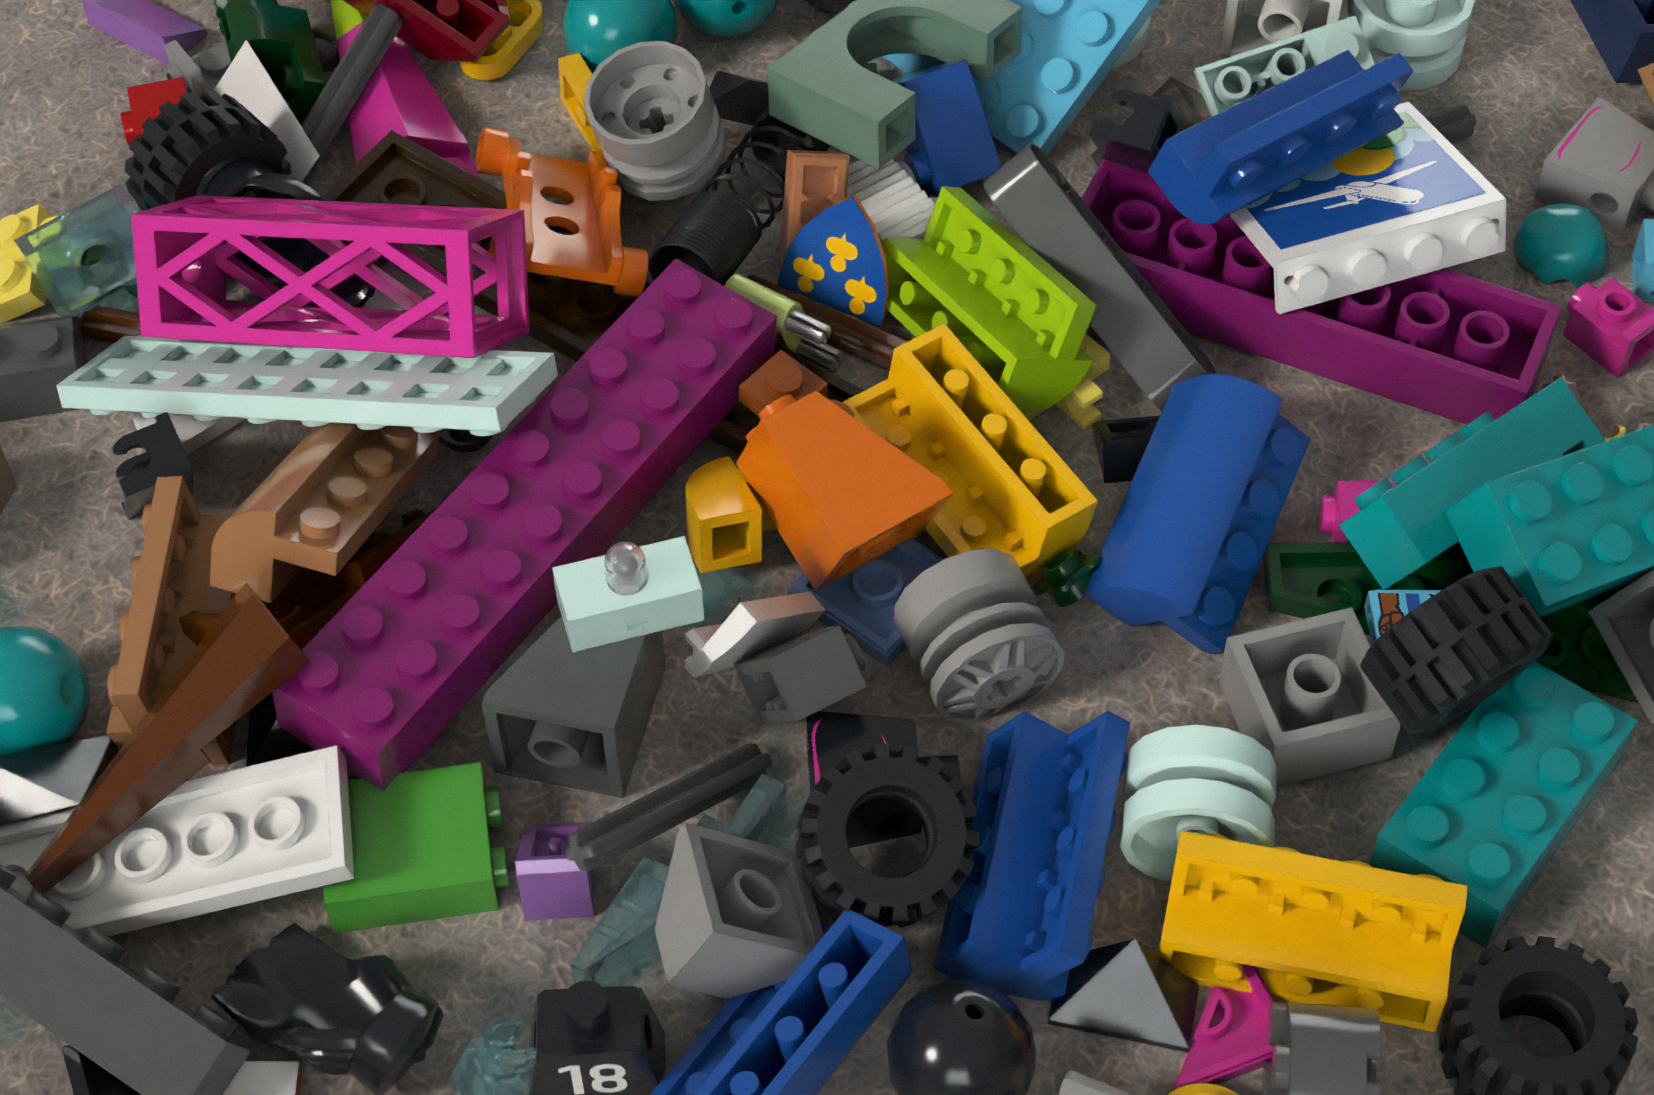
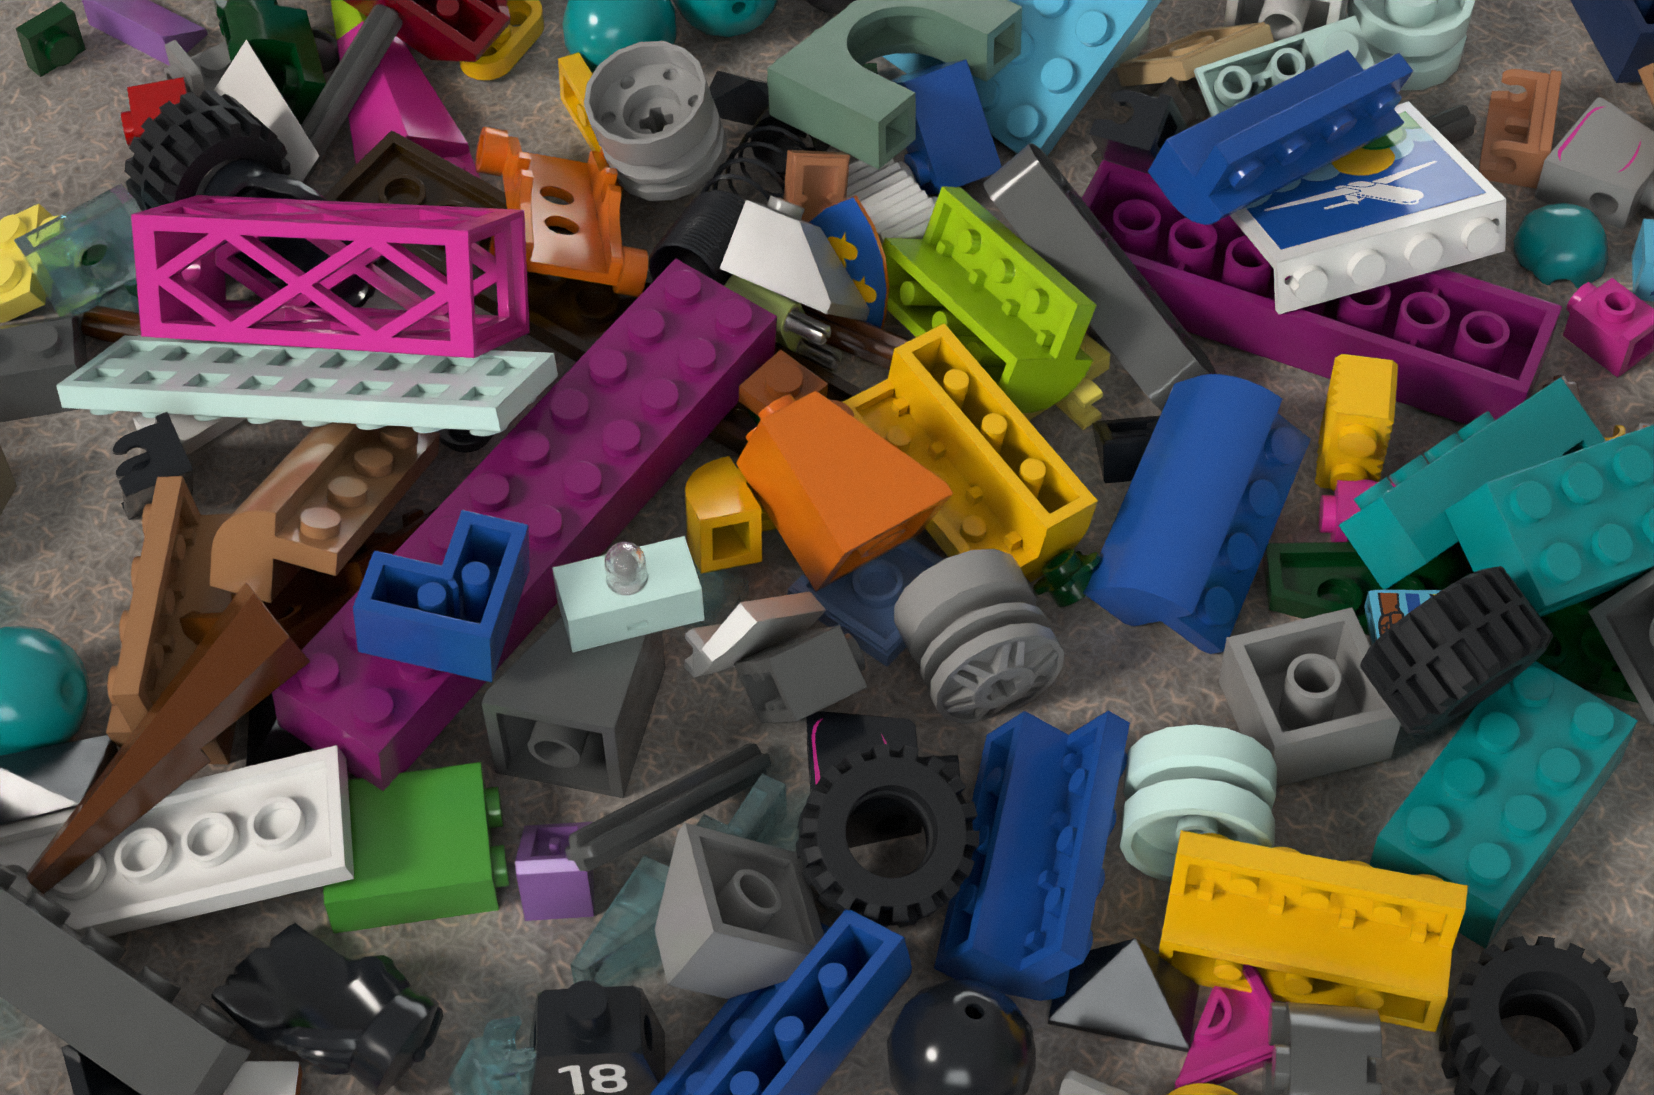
(51, 39): none -> dark green plate
(448, 613): none -> blue brick
(792, 259): none -> slope
(1192, 51): none -> tan tile
(1356, 420): none -> yellow brick
(1520, 128): none -> nougat hinge

